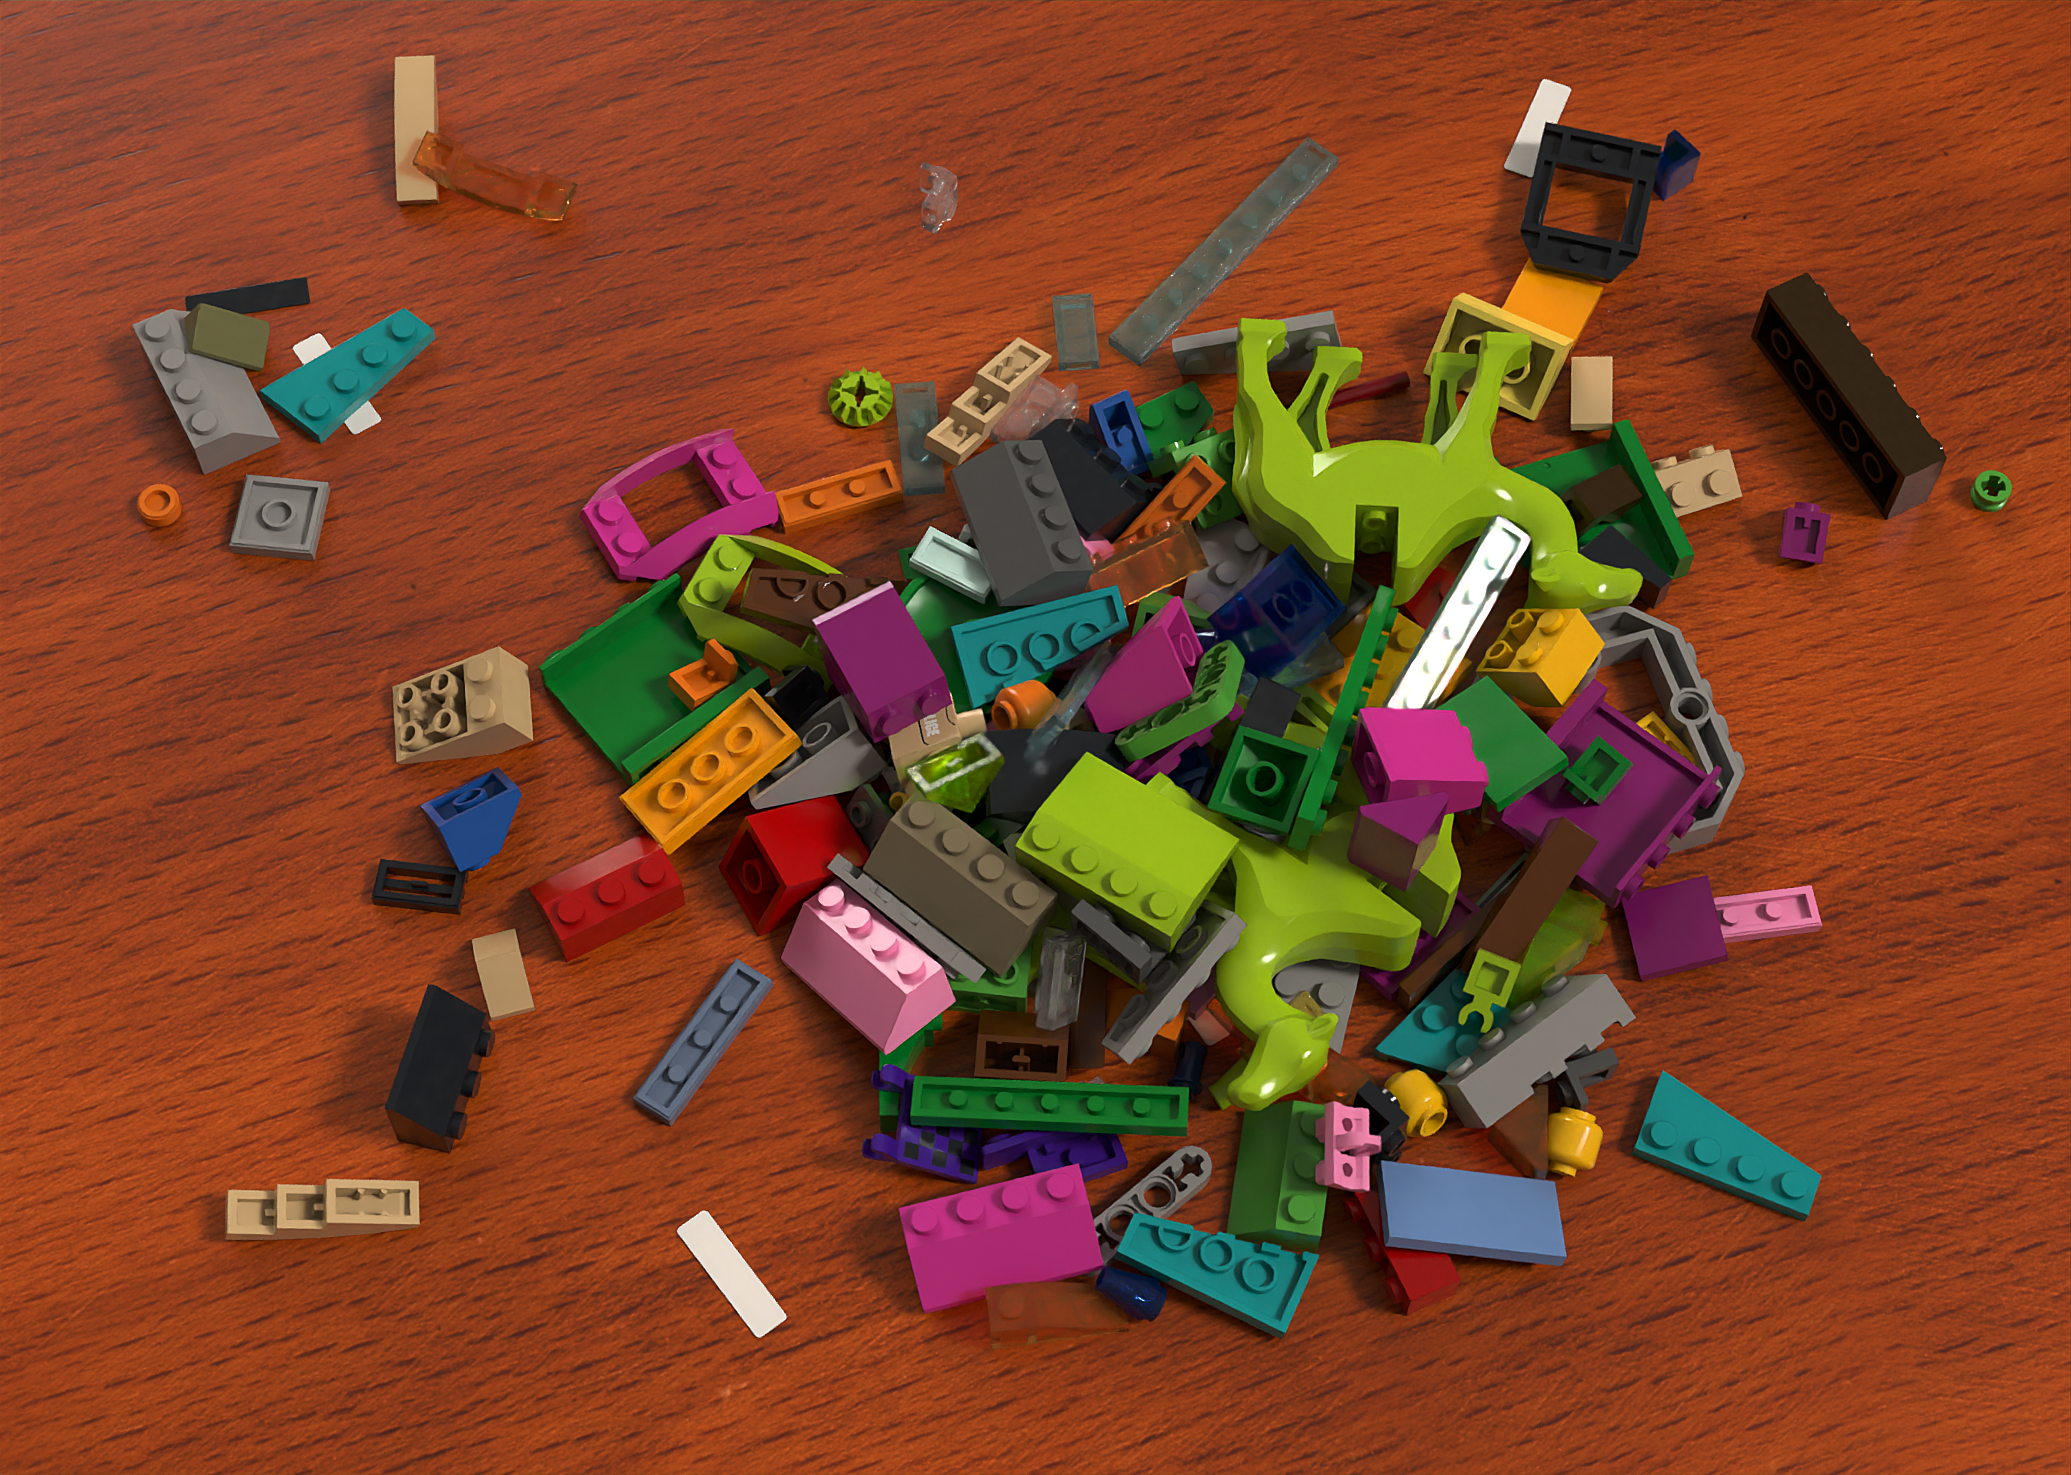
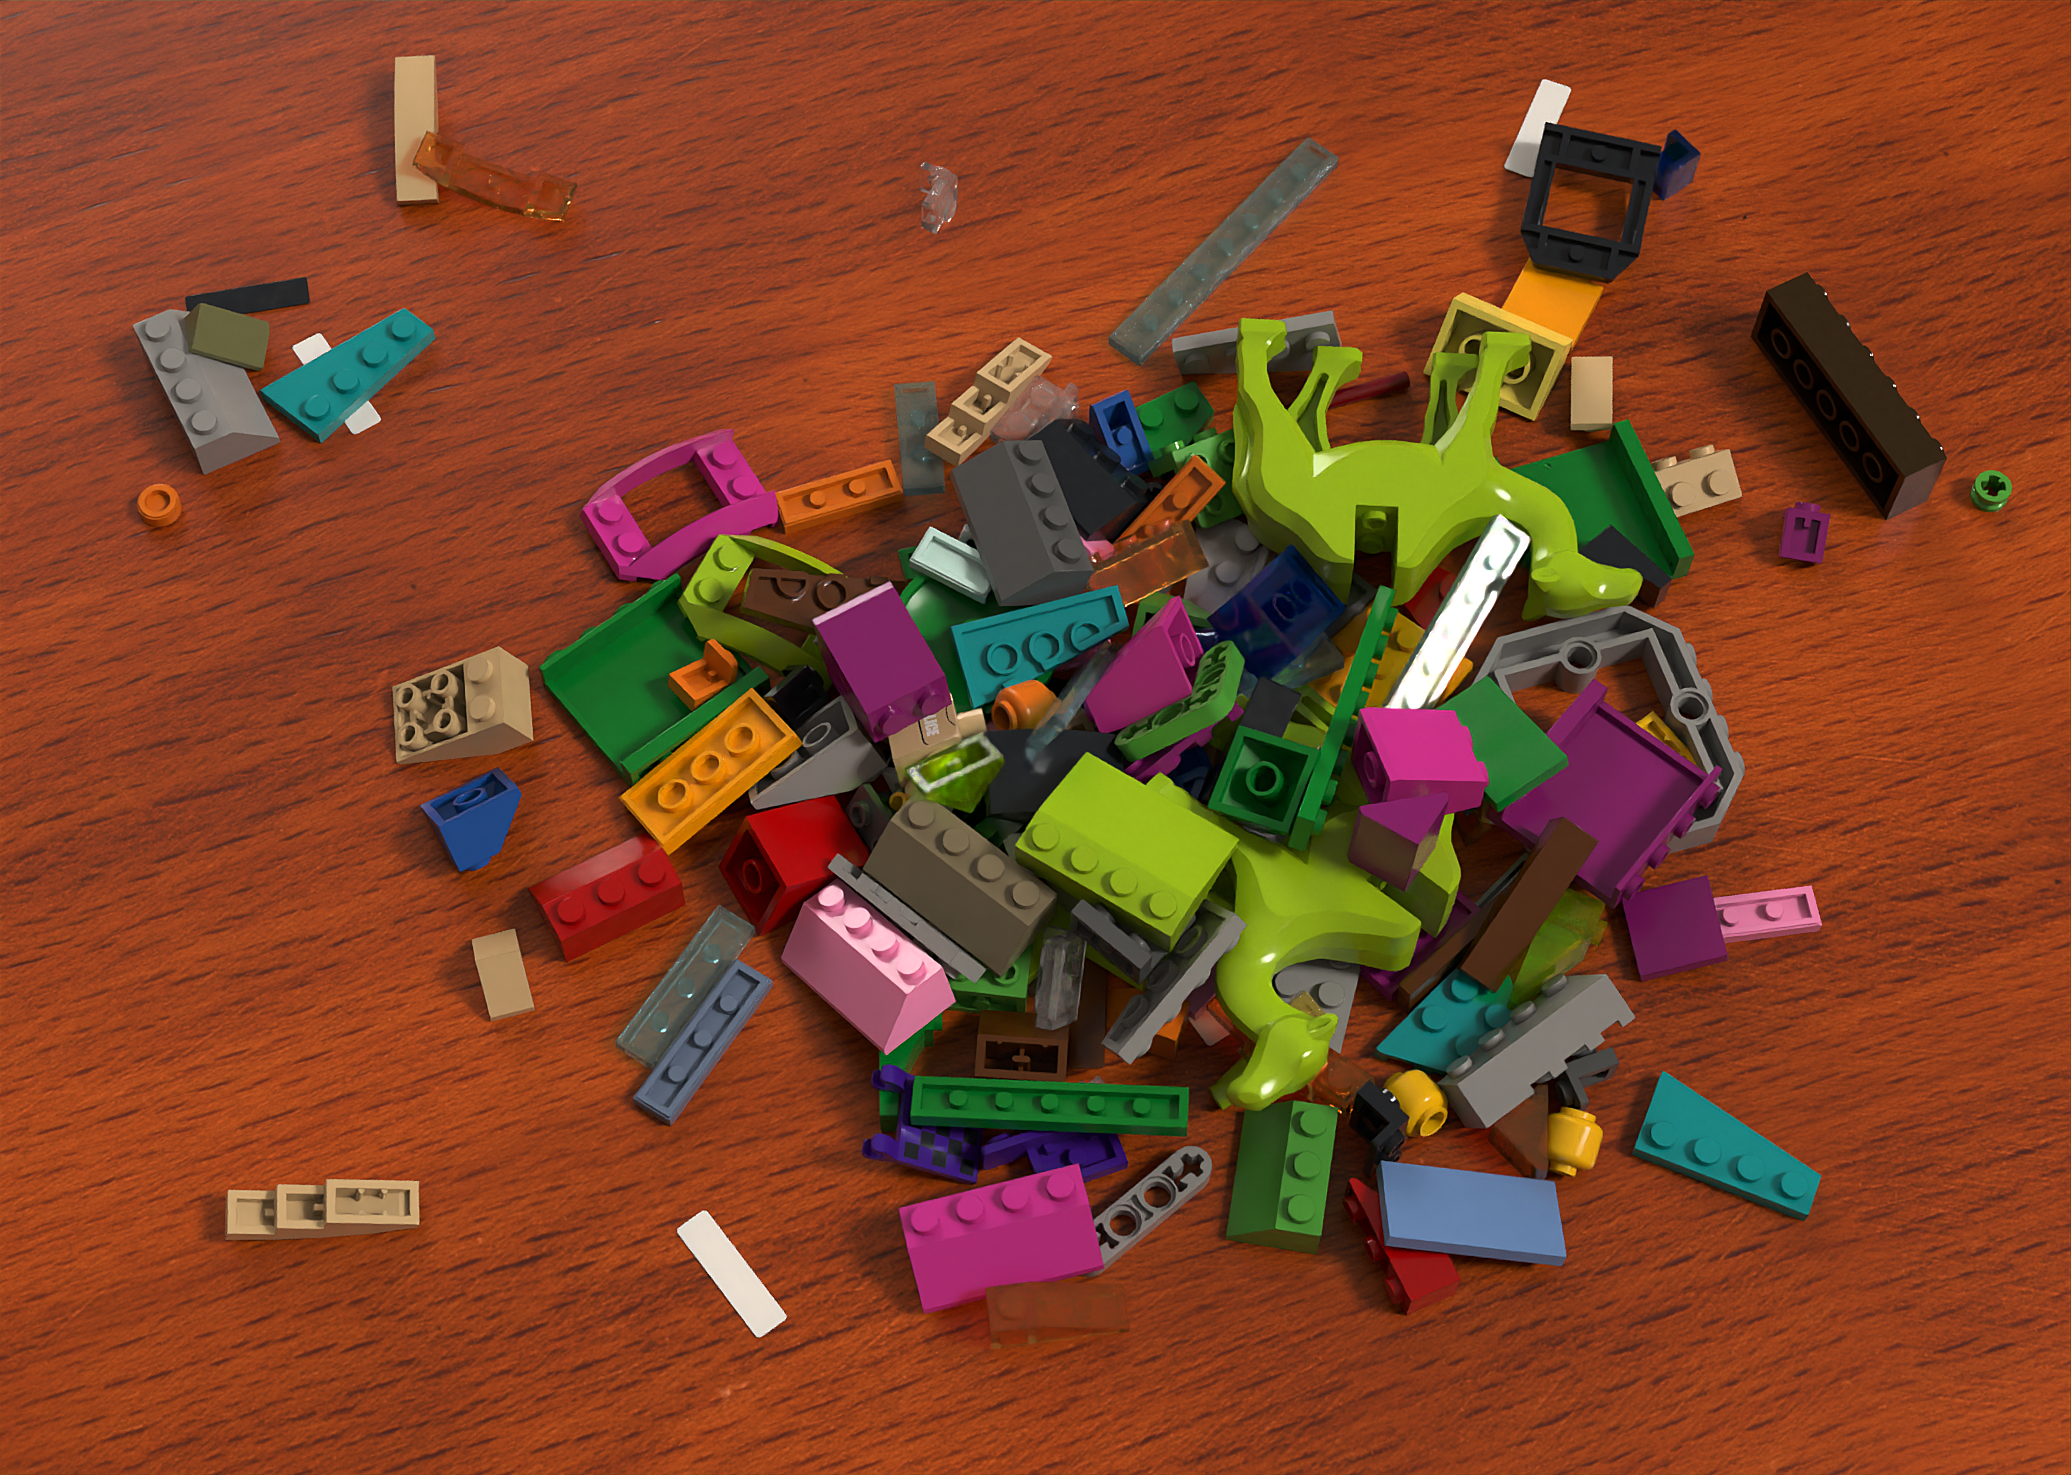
(280, 517): light grey tile -> none
(419, 902): black tile -> none
(439, 1071): black slope -> none
(685, 987): none -> clear light blue tile
(874, 405): lime gear -> none
(1075, 332): clear light blue tile -> none
(1132, 1292): clear blue cone -> none
(1189, 1068): dark blue pin -> none
(1233, 1275): teal wing -> none
(1344, 1130): bright pink hips -> none
(1490, 982): lime plate -> none
(1542, 655): yellow slope -> none
(1596, 772): green bracket -> none
(1601, 499): dark brown slope -> none

